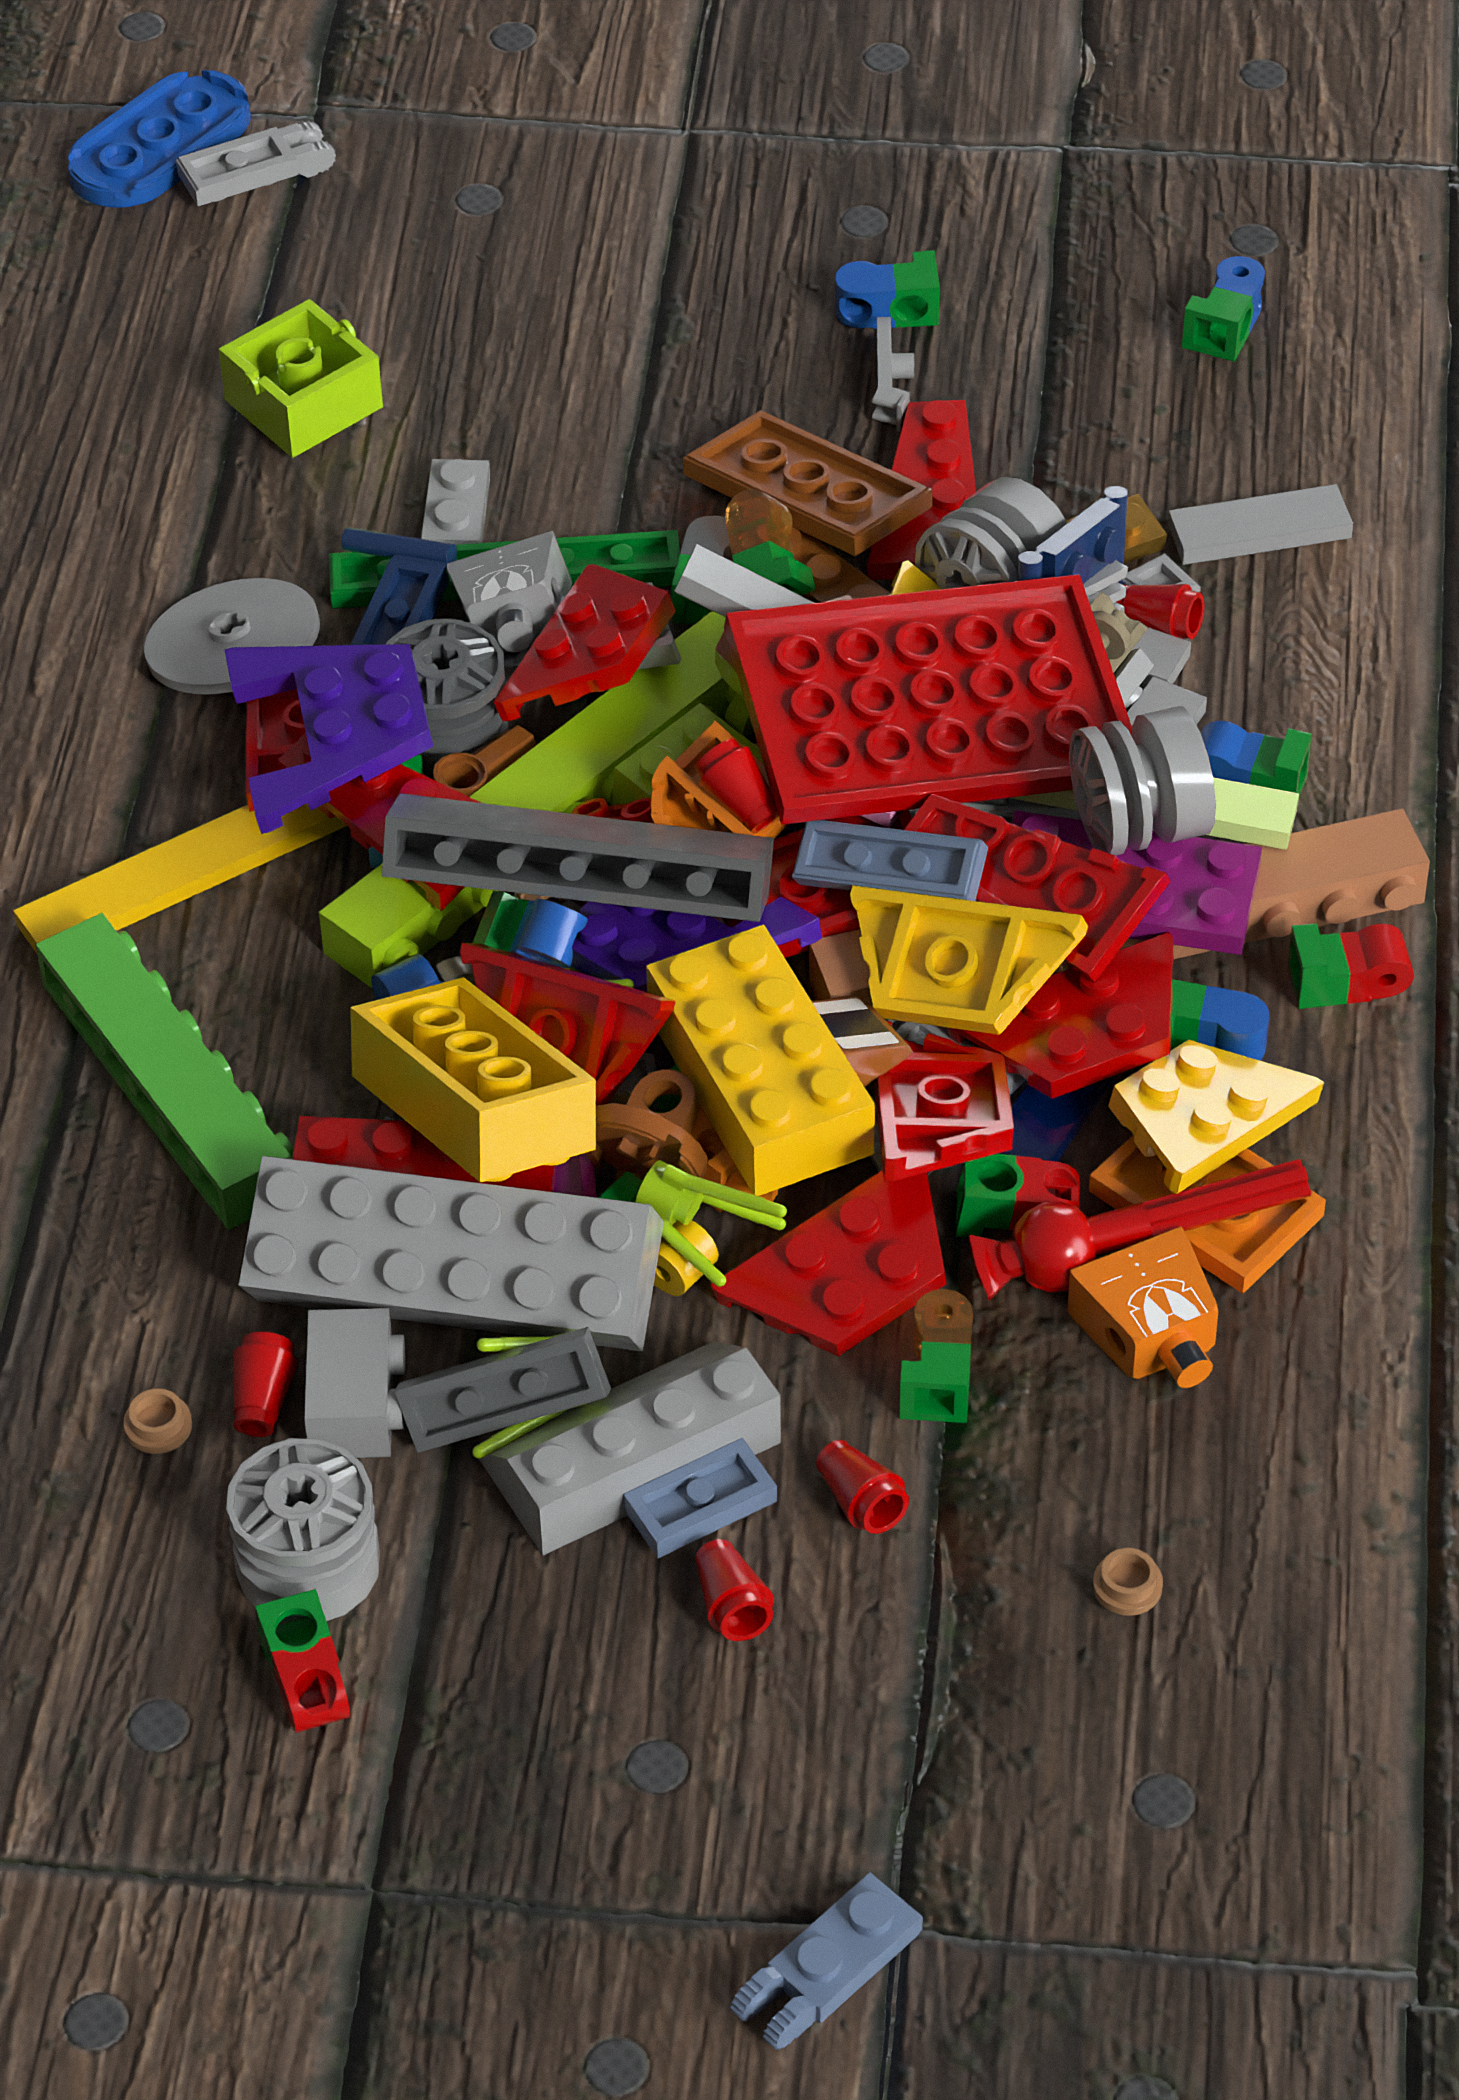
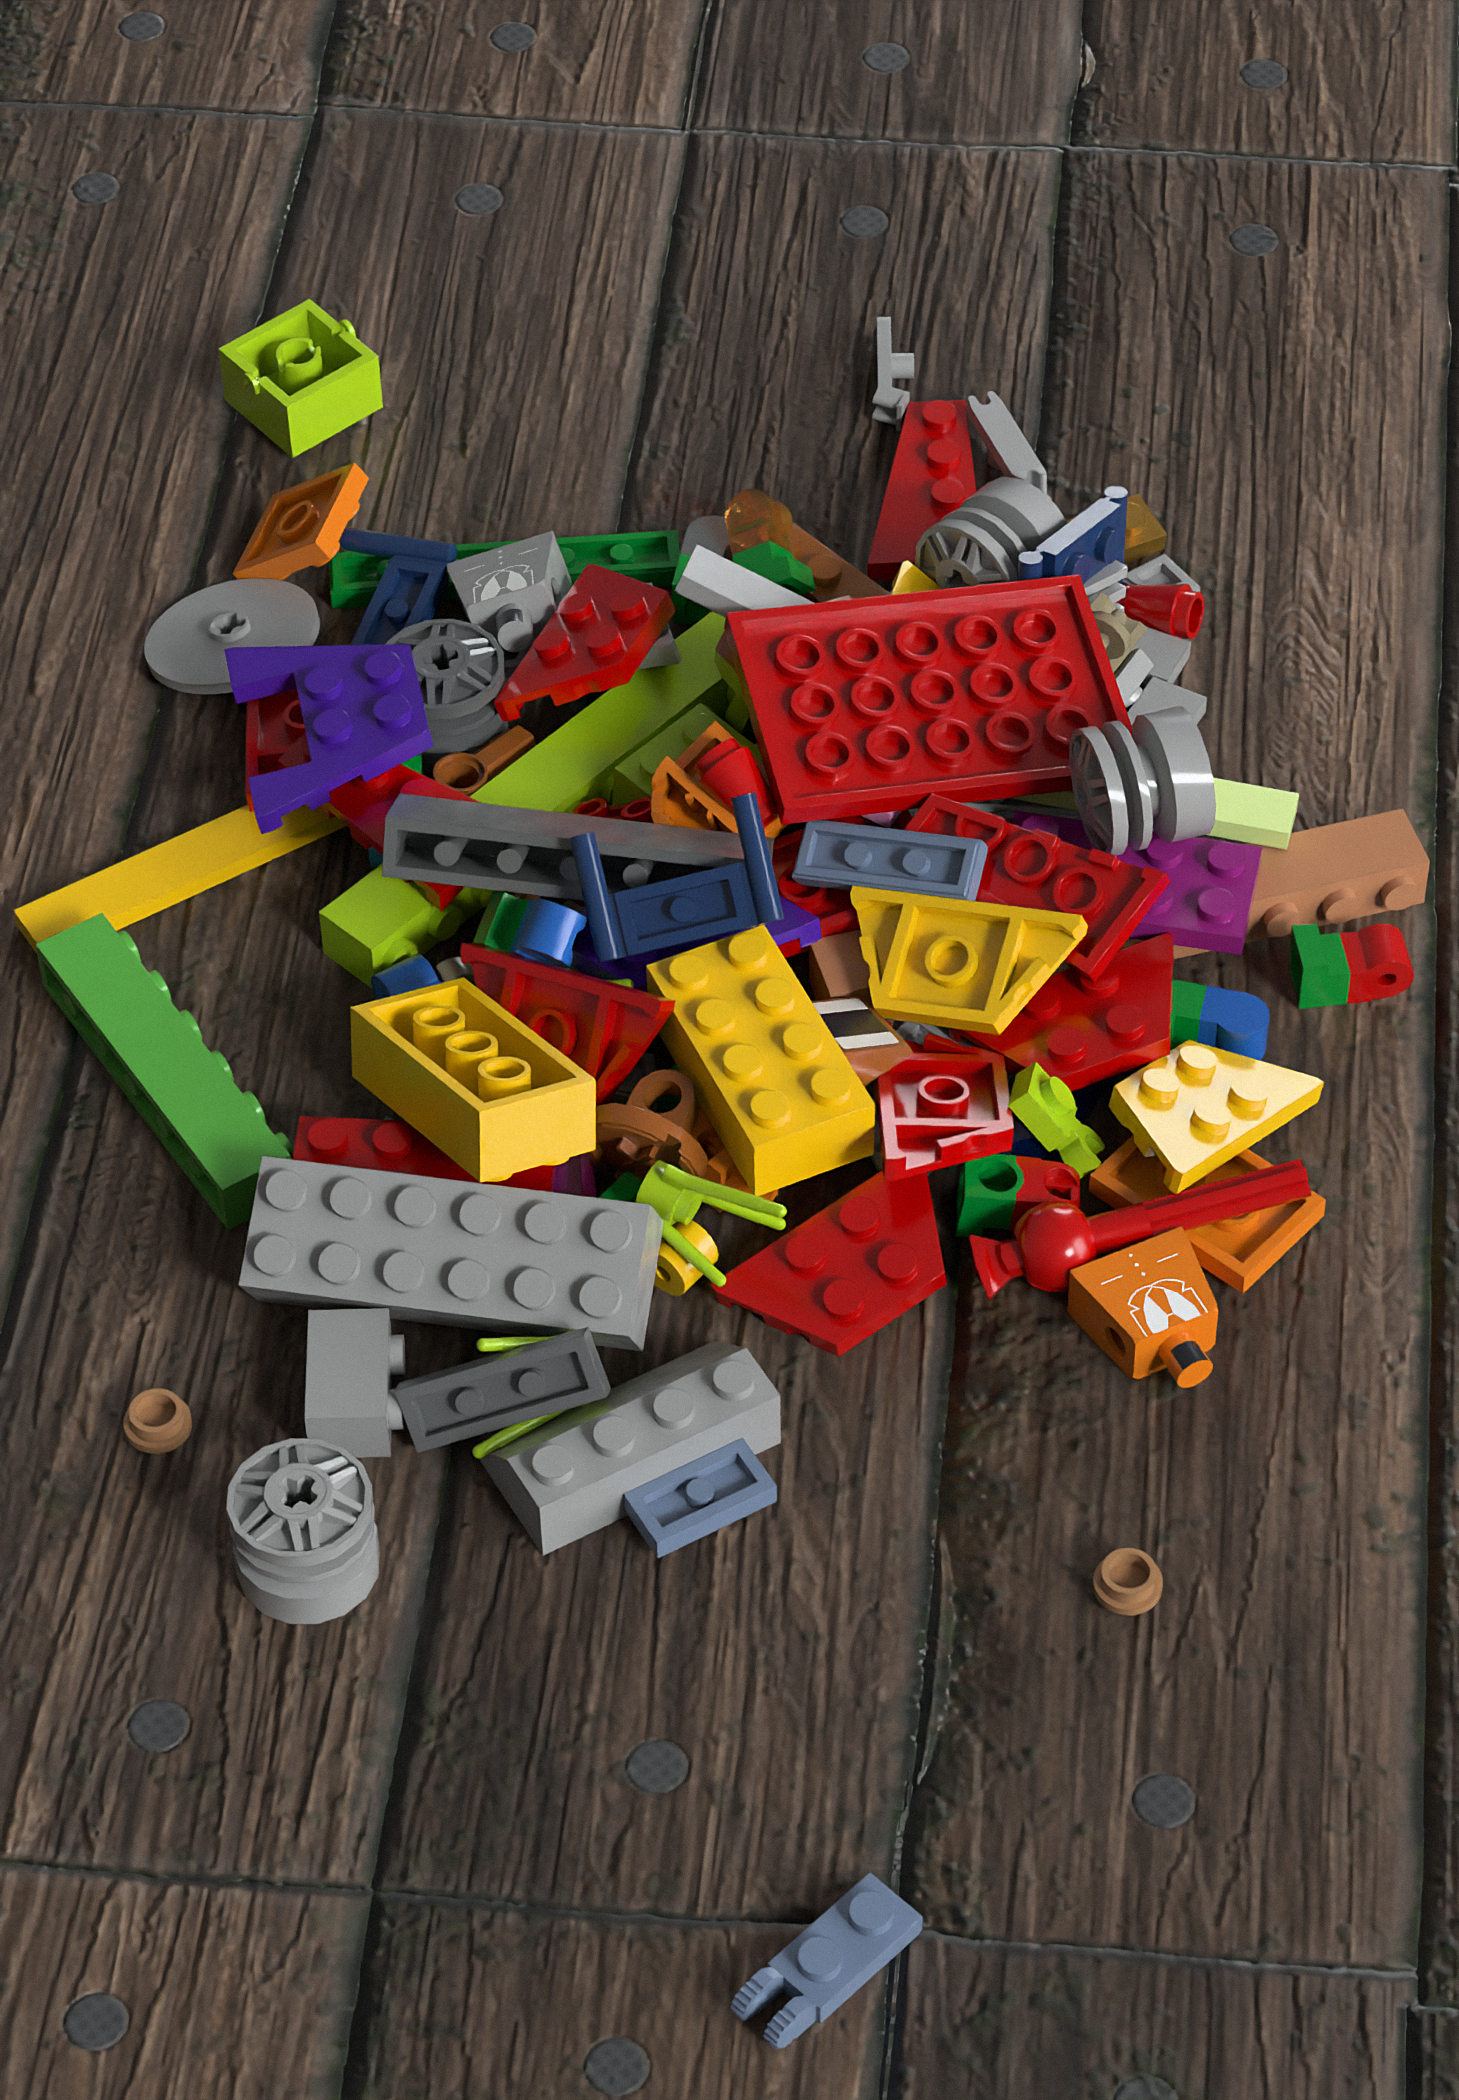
(137, 147): blue tile -> none
(254, 161): light grey hinge -> none
(261, 1381): red cone -> none
(303, 525): none -> orange plate
(303, 1660): leg -> none
(456, 501): light grey plate -> none
(685, 906): none -> dark blue plate
(733, 1592): red cone -> none
(821, 484): dark orange tile -> none
(863, 1487): red cone -> none
(898, 291): leg -> none
(939, 1382): green leg -> none
(1005, 442): none -> light grey piece
(1049, 1113): none -> lime plate
(1227, 316): green leg -> none
(1257, 757): leg -> none
(1260, 524): light grey tile -> none

